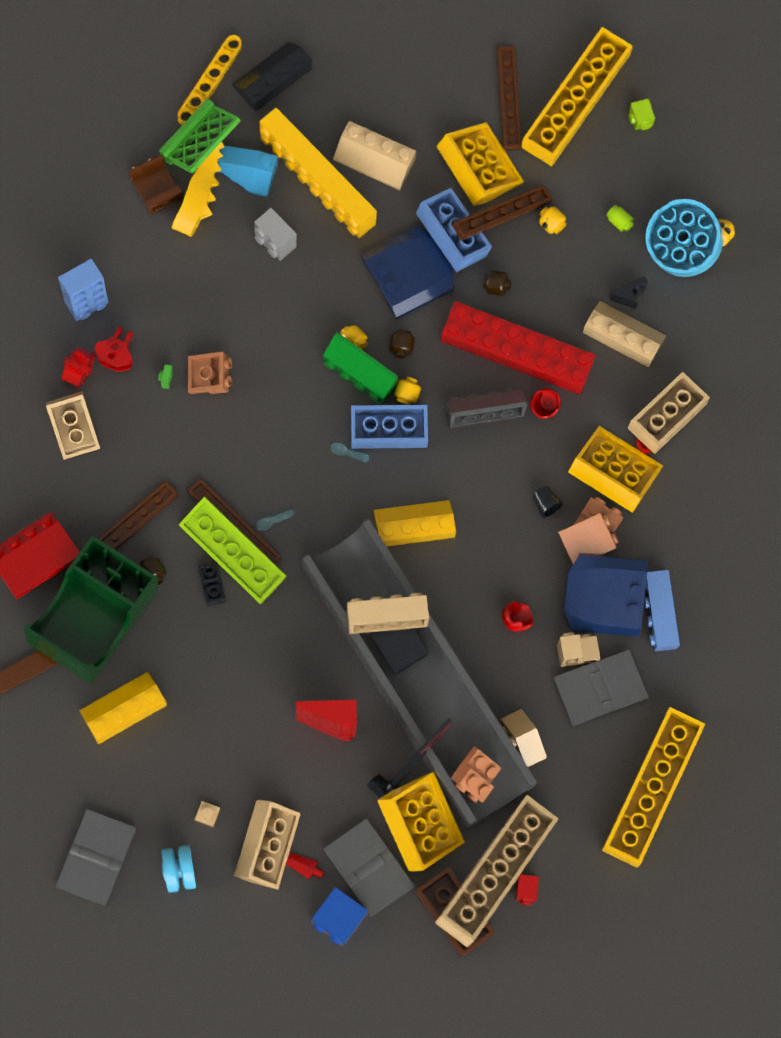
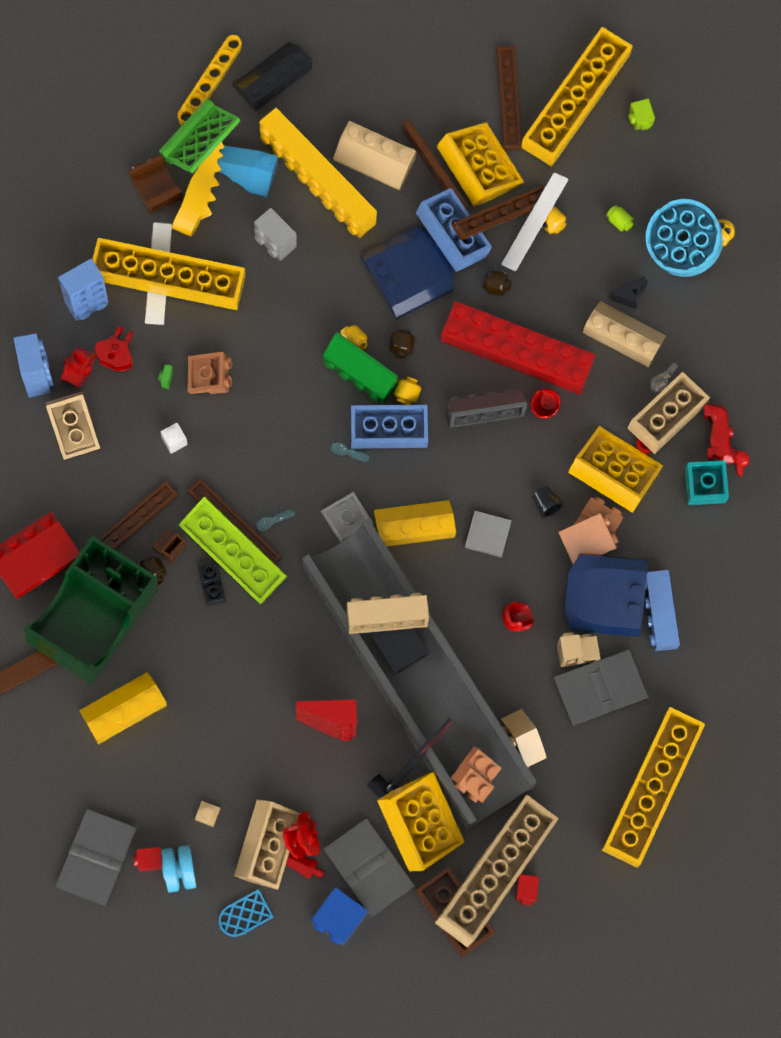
(33, 365): none -> medium blue brick
(148, 859): none -> red brick
(155, 302): none -> white sticker
(169, 273): none -> yellow brick
(169, 545): none -> reddish brown piece
(174, 438): none -> white brick
(240, 916): none -> dark azure window
(302, 836): none -> red hinge
(345, 516): none -> light grey tile
(430, 161): none -> reddish brown tile
(488, 534): none -> light grey tile
(534, 221): none -> white sticker
(660, 381): none -> clear plate
(706, 482): none -> teal brick
(720, 439): none -> red animal

